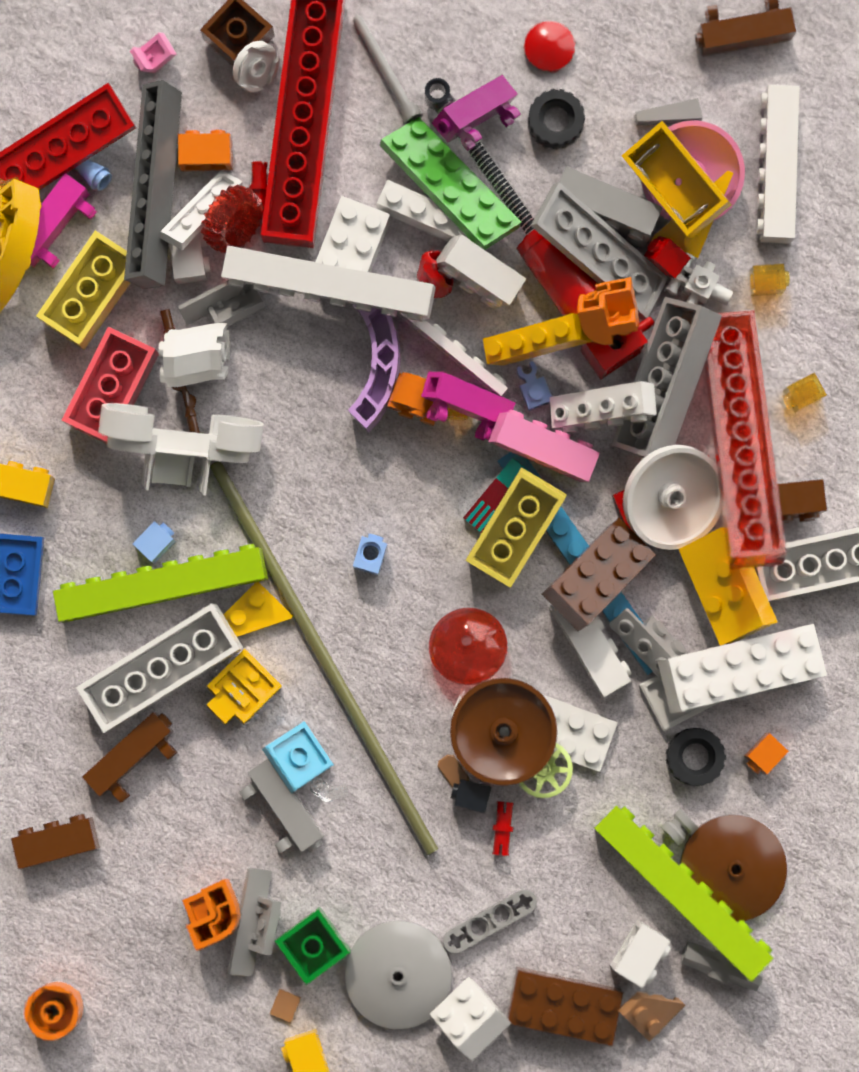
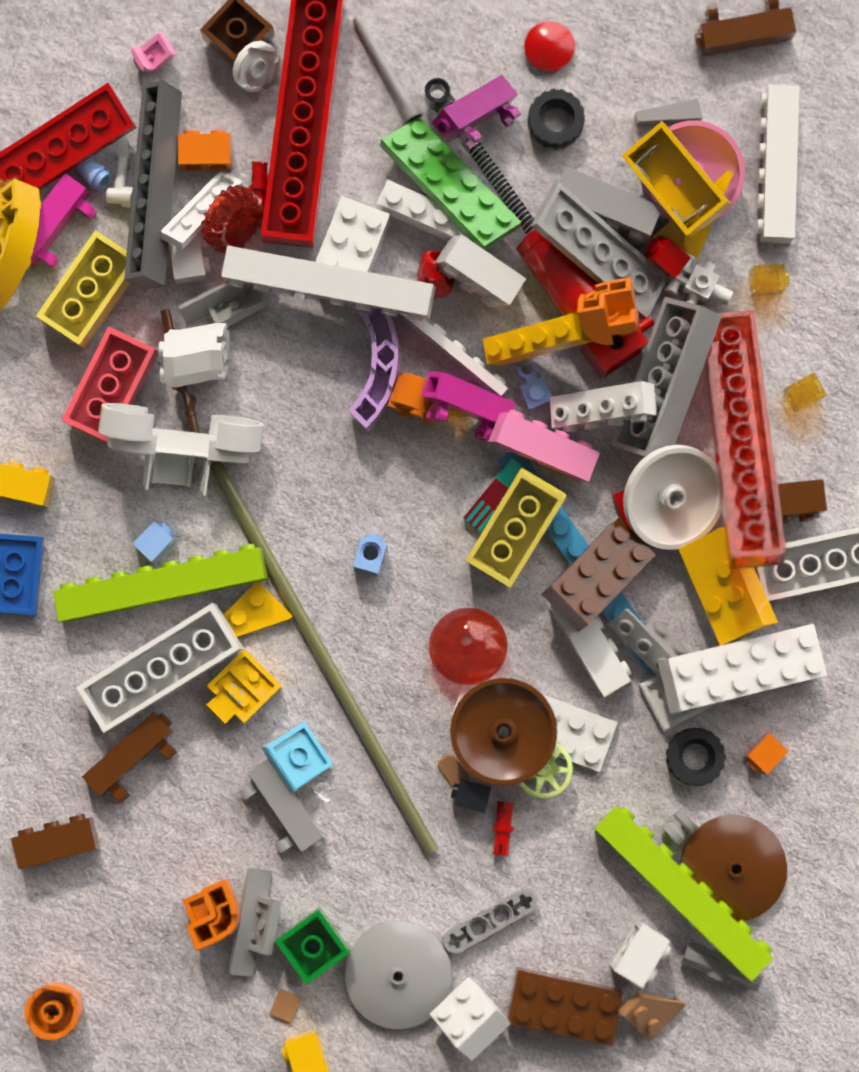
(120, 193): none -> white brick

